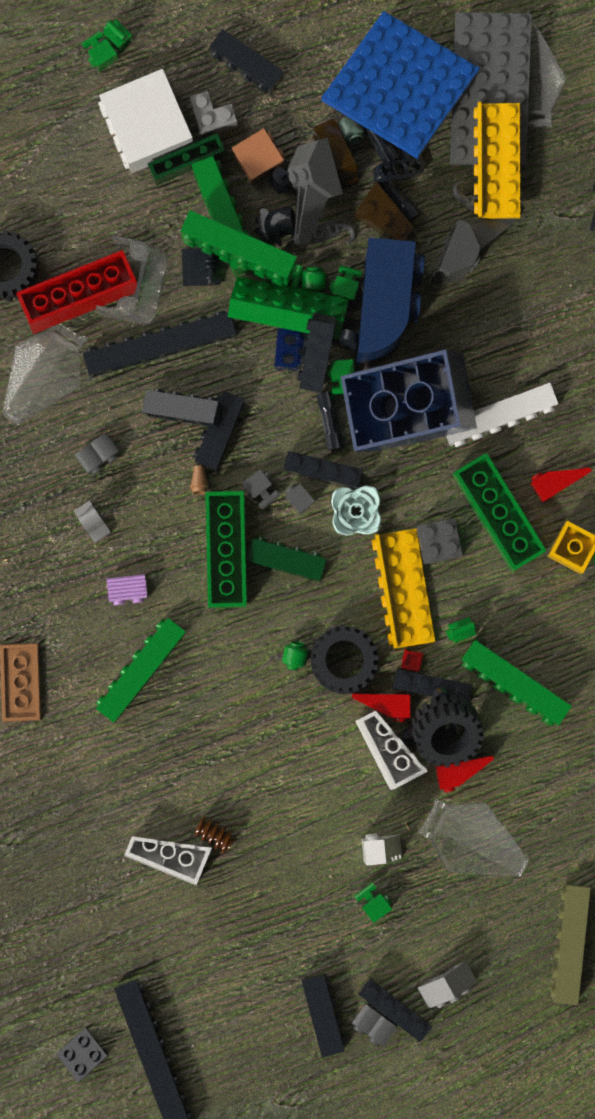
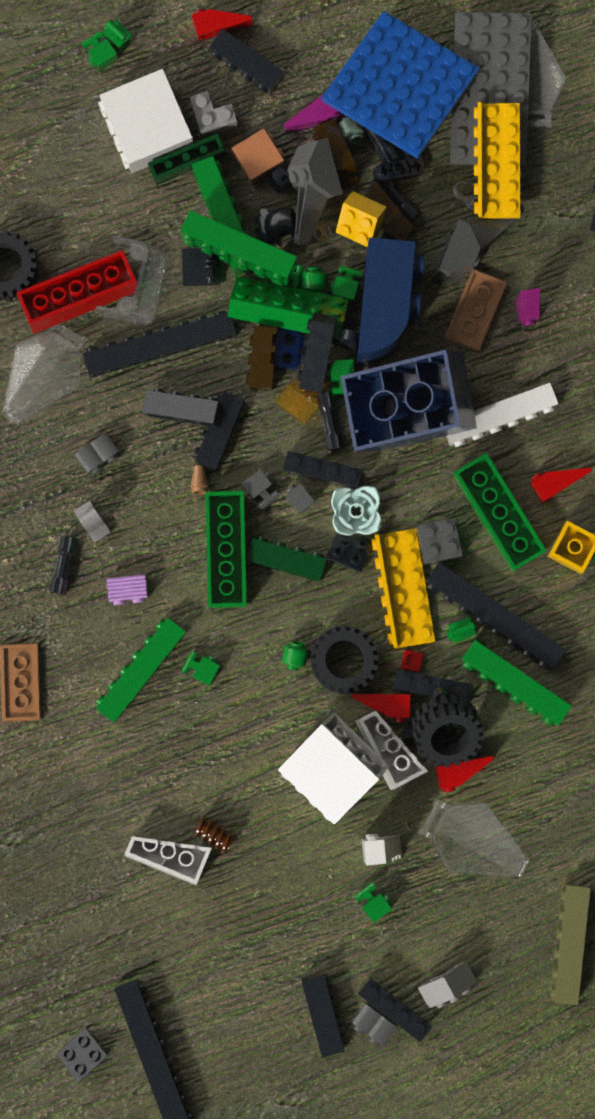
(63, 564): none -> black axle
(205, 670): none -> green brick
(210, 22): none -> red slope
(262, 358): none -> dark brown wedge
(296, 403): none -> clear yellow brick
(311, 116): none -> magenta slope
(333, 768): none -> white brick
(350, 551): none -> black hinge
(360, 218): none -> yellow brick
(475, 310): none -> medium nougat tile
(495, 616): none -> black brick
(528, 307): none -> magenta slope

